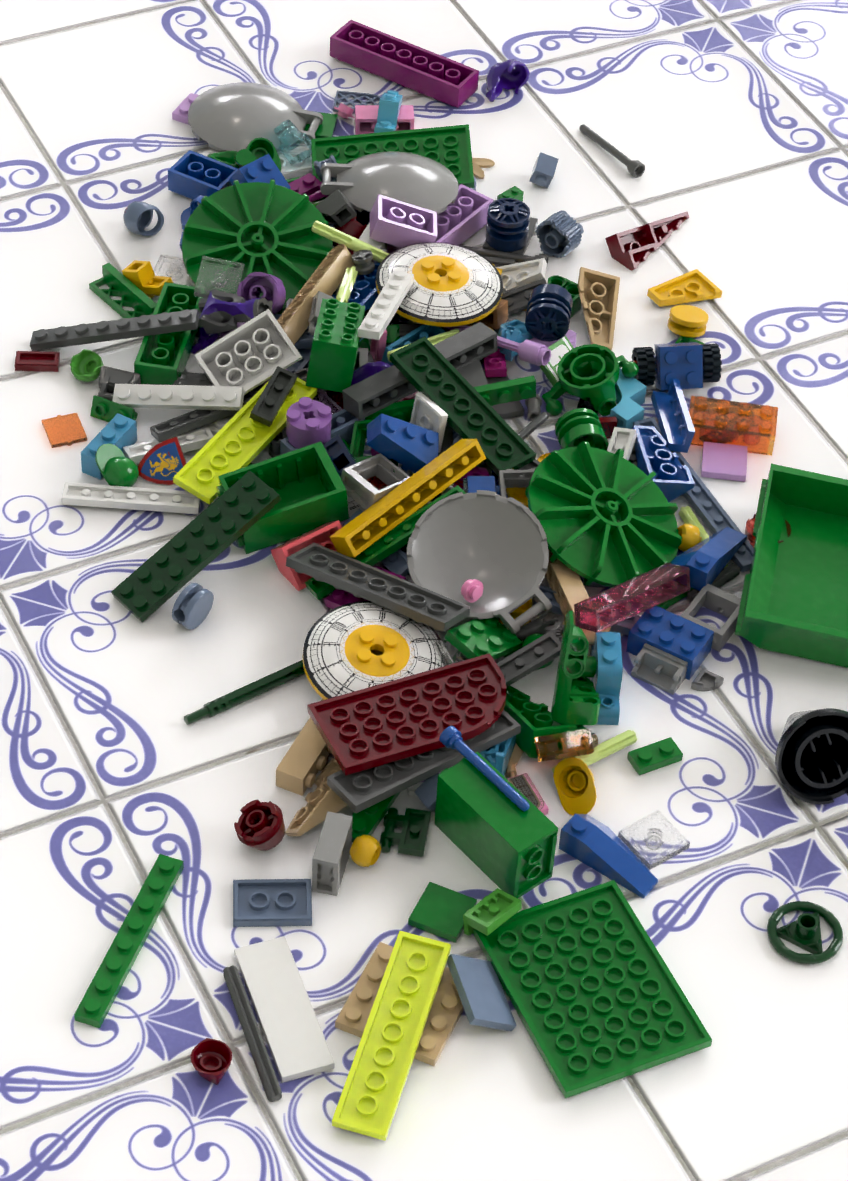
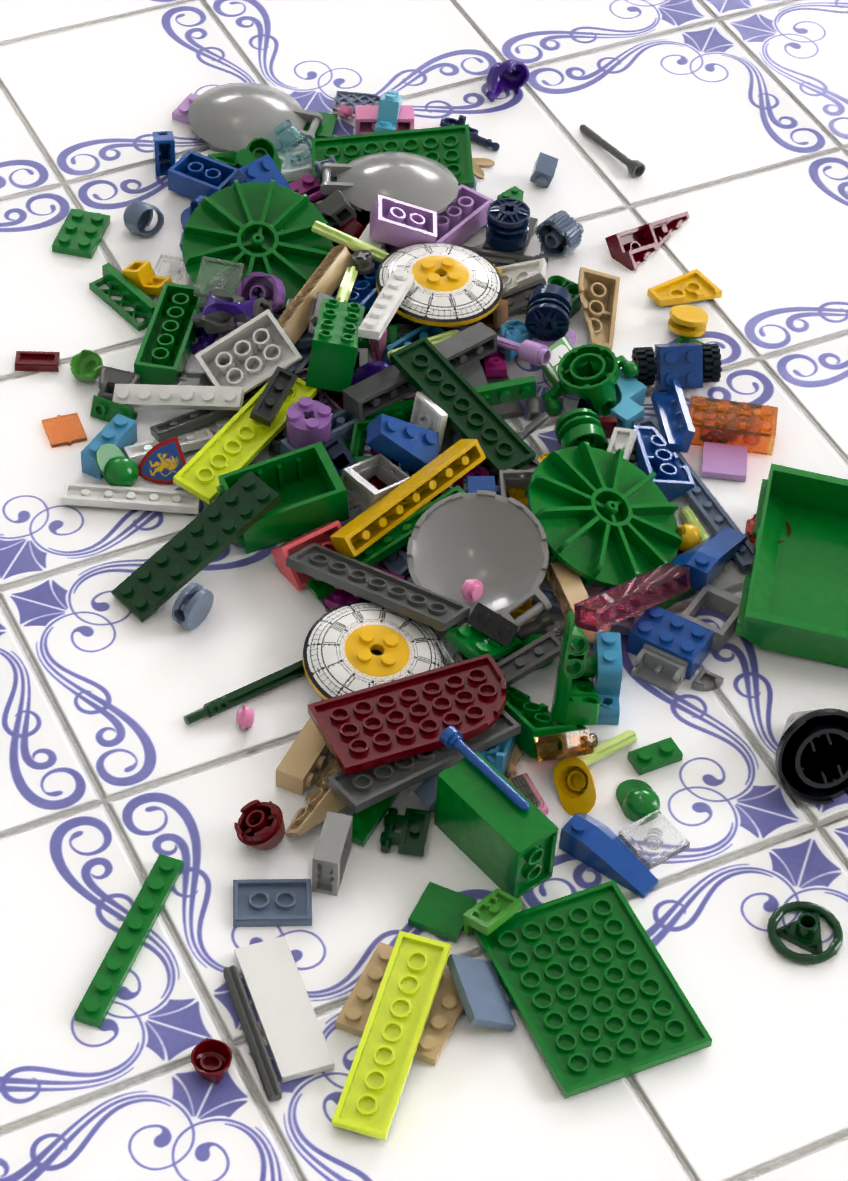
(81, 233): none -> green plate
(115, 329): dark grey plate -> none
(163, 149): none -> blue torso
(245, 717): none -> bright pink plate
(365, 850): yellow piece -> none
(404, 63): magenta brick -> none
(473, 132): none -> dark blue piece
(492, 624): none -> black hinge
(637, 799): none -> green cap
(724, 577): dark grey axle -> none

